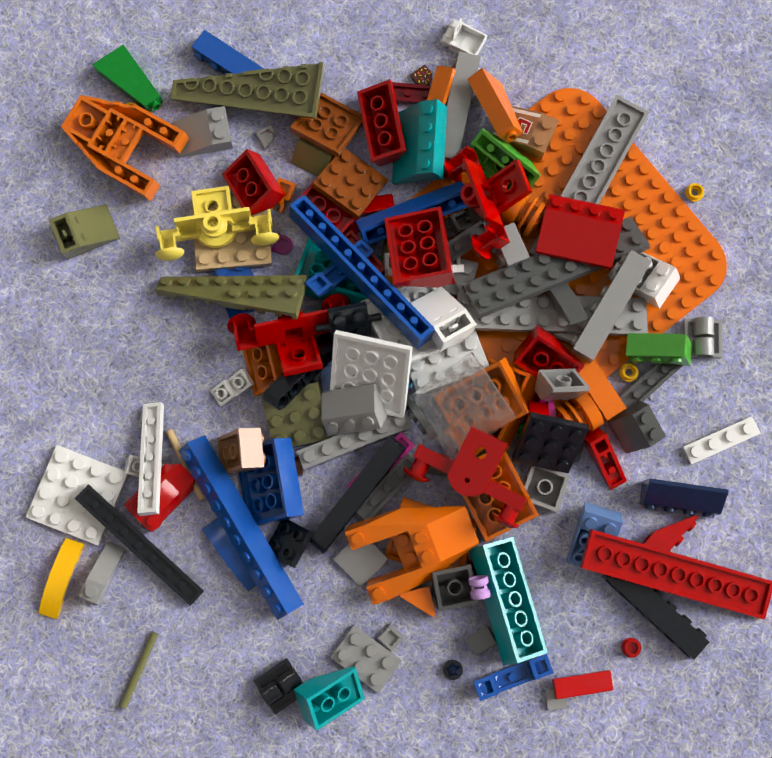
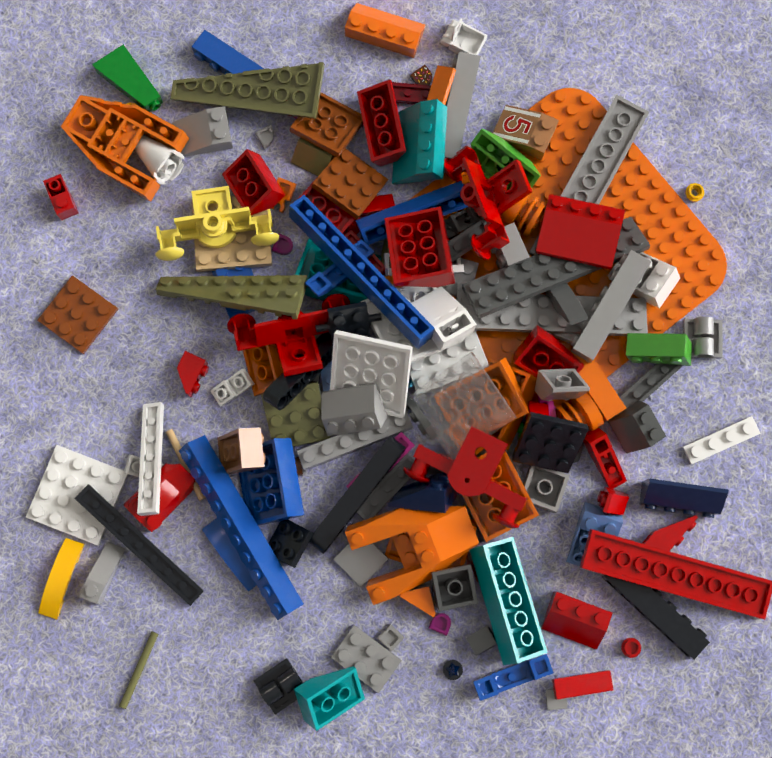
(60, 197): none -> red slope
(78, 314): none -> dark orange plate
(84, 230): olive slope -> none
(159, 159): none -> white cone
(191, 370): none -> red slope
(384, 30): none -> orange slope
(430, 496): none -> dark blue slope
(440, 623): none -> magenta tile
(479, 587): lavender wheel -> none
(496, 105): orange slope -> none
(576, 620): none -> red slope
(612, 501): none -> red slope
(629, 366): yellow plate -> none

